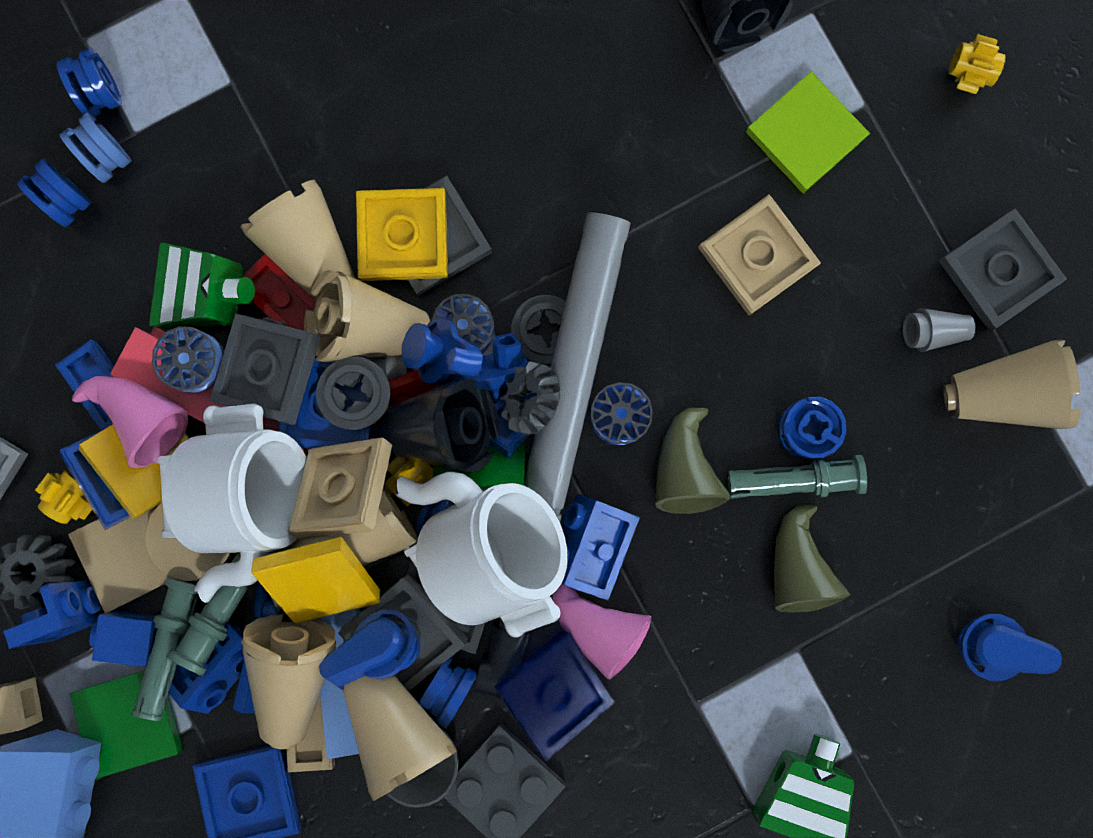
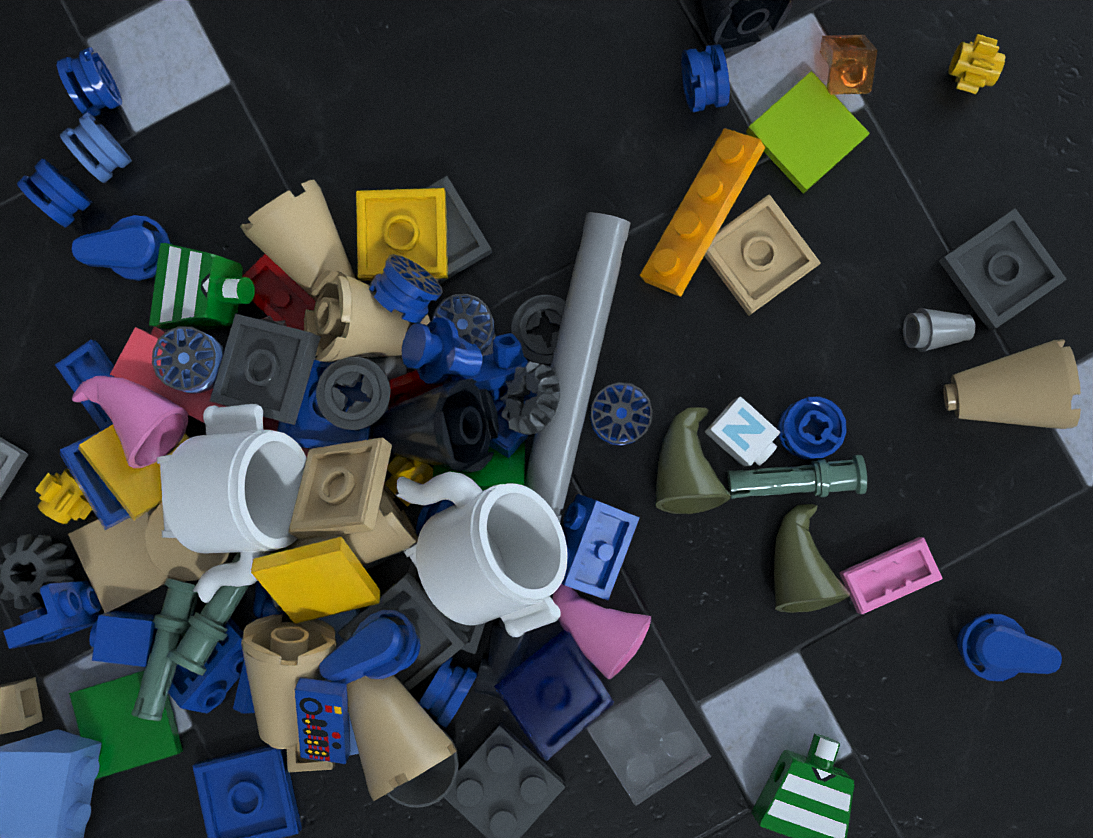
(125, 248): none -> blue piece
(323, 720): none -> blue tile
(405, 288): none -> blue wheel
(648, 741): none -> clear plate
(702, 211): none -> light orange plate
(705, 77): none -> blue wheel
(744, 433): none -> white brick
(850, 63): none -> clear orange bracket
(890, 575): none -> bright pink plate

